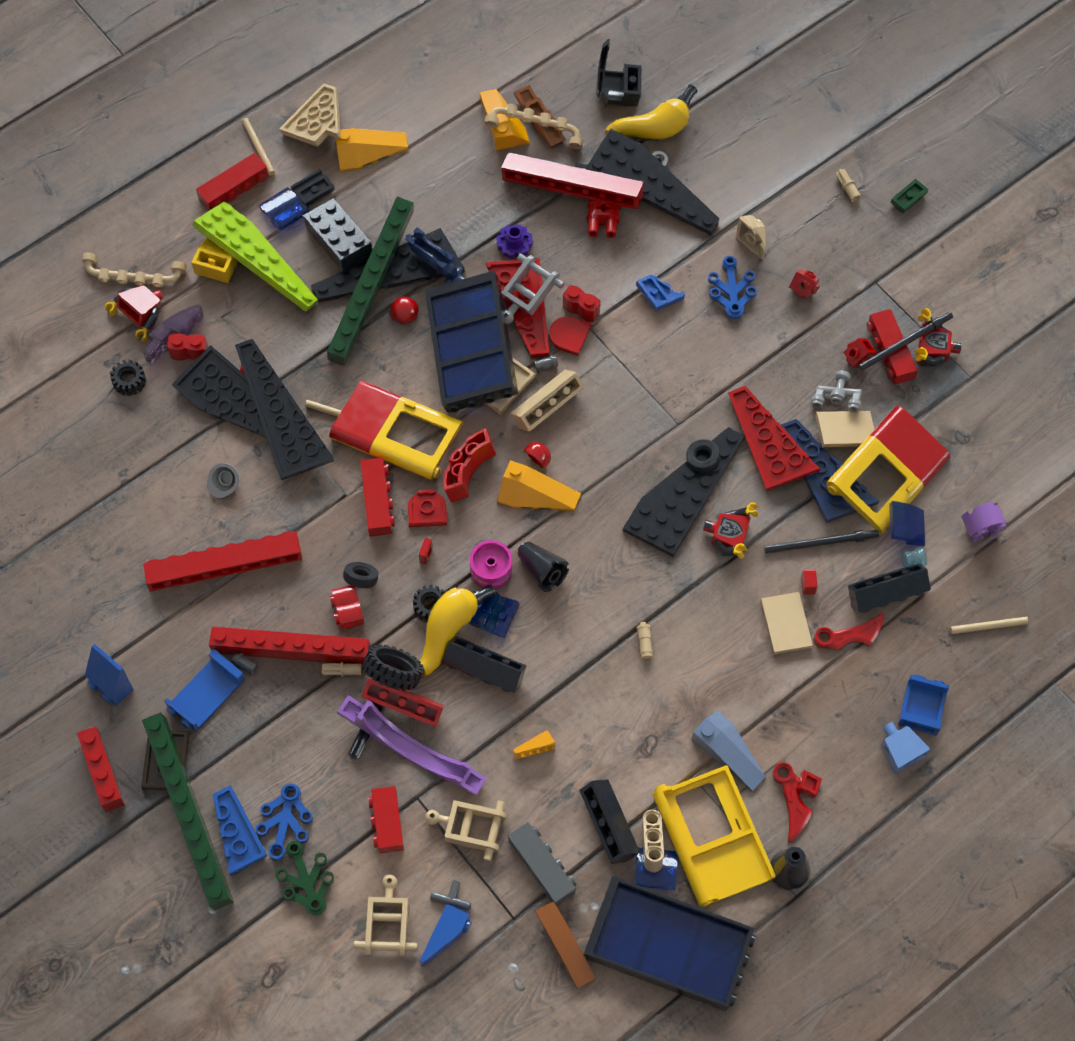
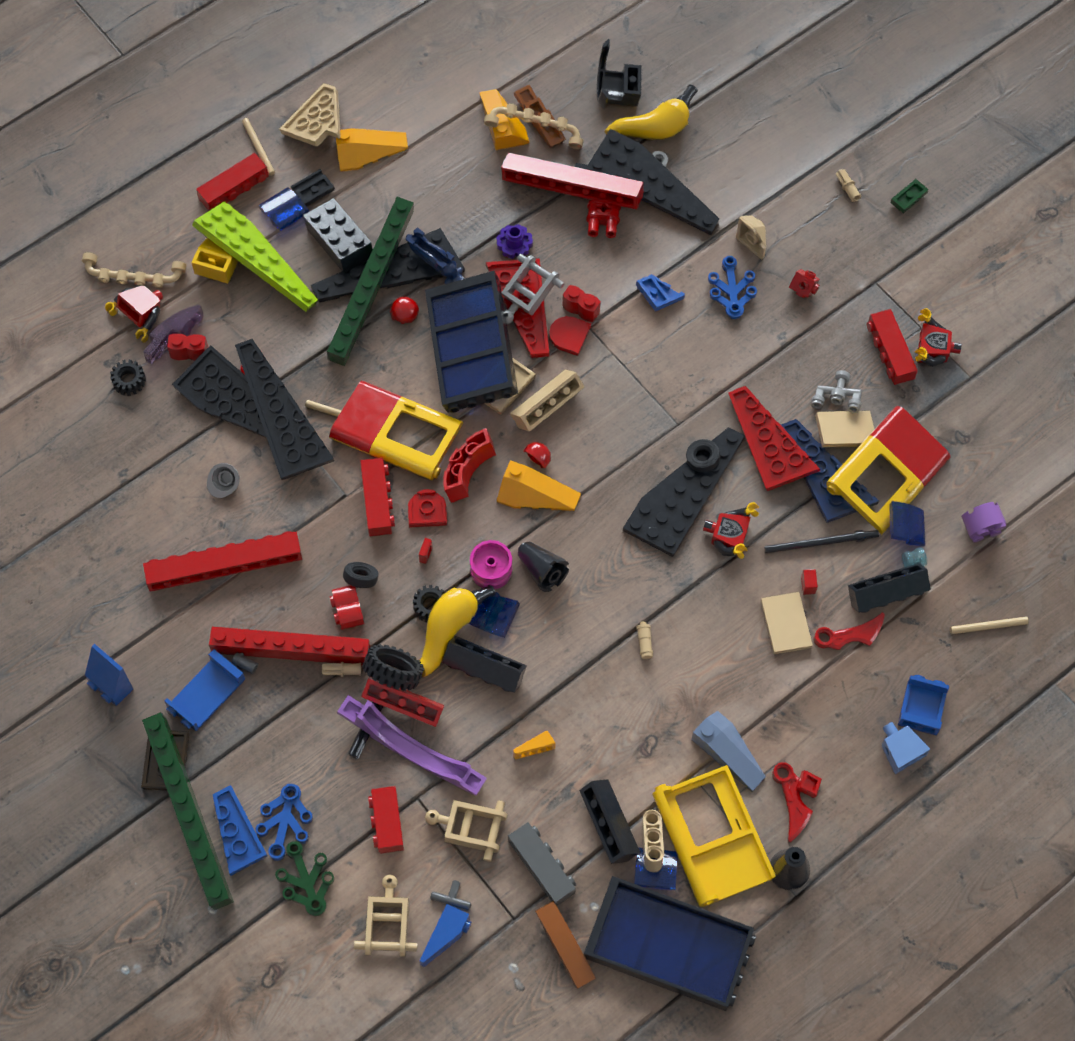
(100, 769): red brick -> none
(546, 363): dark grey pin -> none
(859, 351): red brick -> none
(935, 324): black bar -> none

